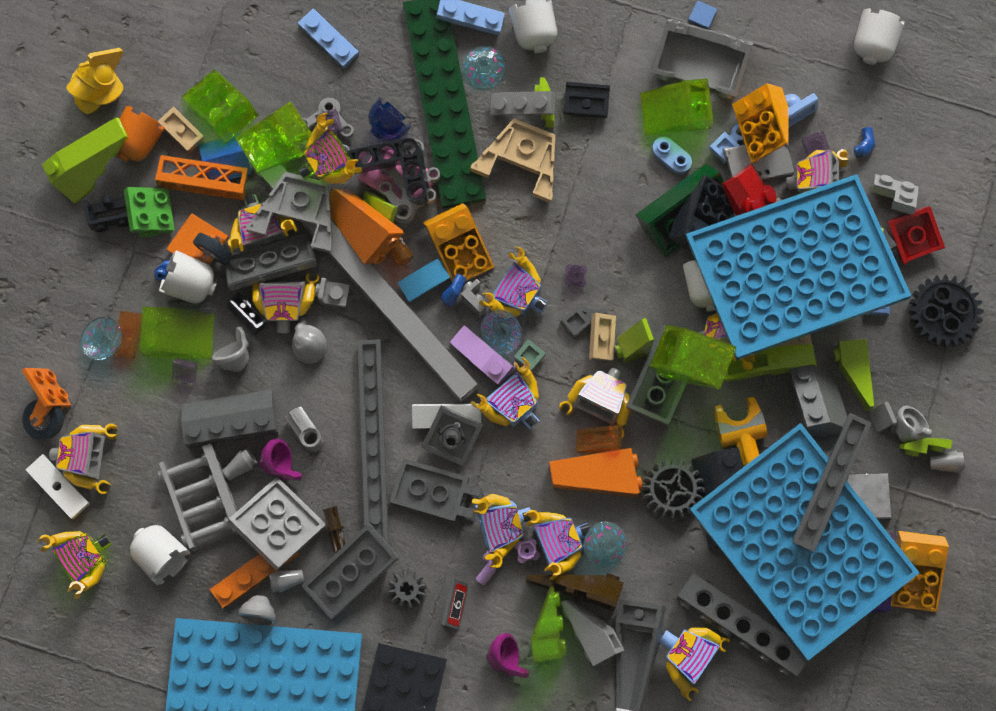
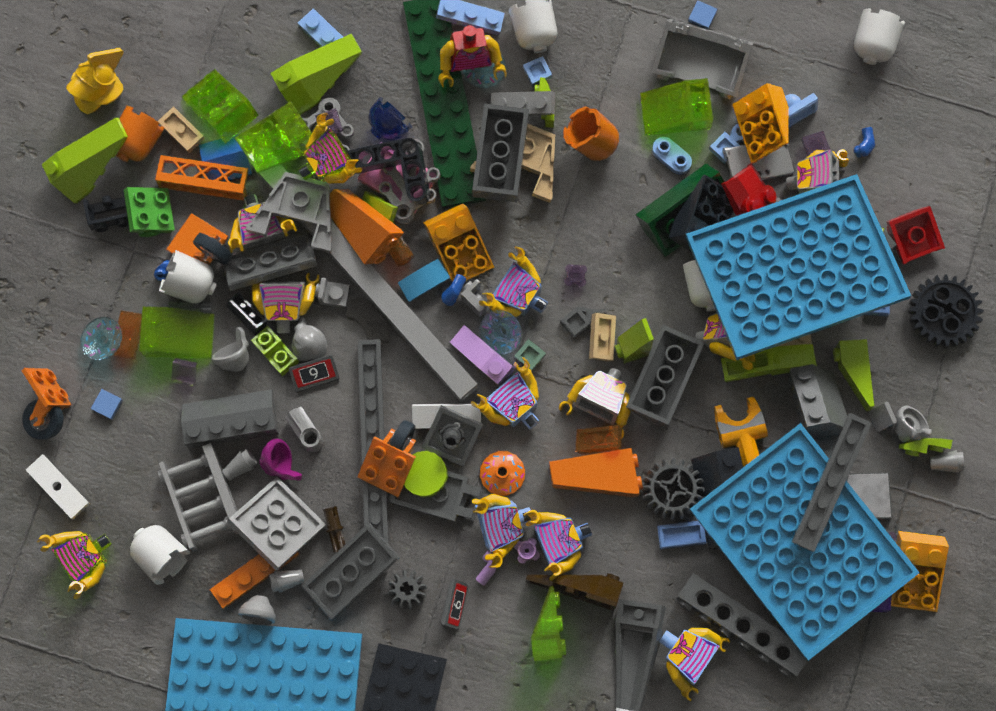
(81, 455): torso -> none
(106, 404): none -> medium blue tile
(275, 350): none -> lime slope
(311, 75): none -> lime wedge
(314, 373): none -> slope
(387, 464): none -> orange plate
(426, 475): none -> lime tile
(468, 51): none -> torso
(500, 153): none -> dark grey brick
(504, 656): magenta hat -> none
(505, 484): none -> orange dish
(537, 69): none -> light blue plate
(586, 100): black plate -> none
(591, 134): none -> orange cylinder
(593, 633): light grey slope -> none
(596, 541): clear light blue dish -> none
(681, 535): none -> medium blue tile
(692, 357): clear neon green slope -> none
(903, 193): light grey plate -> none

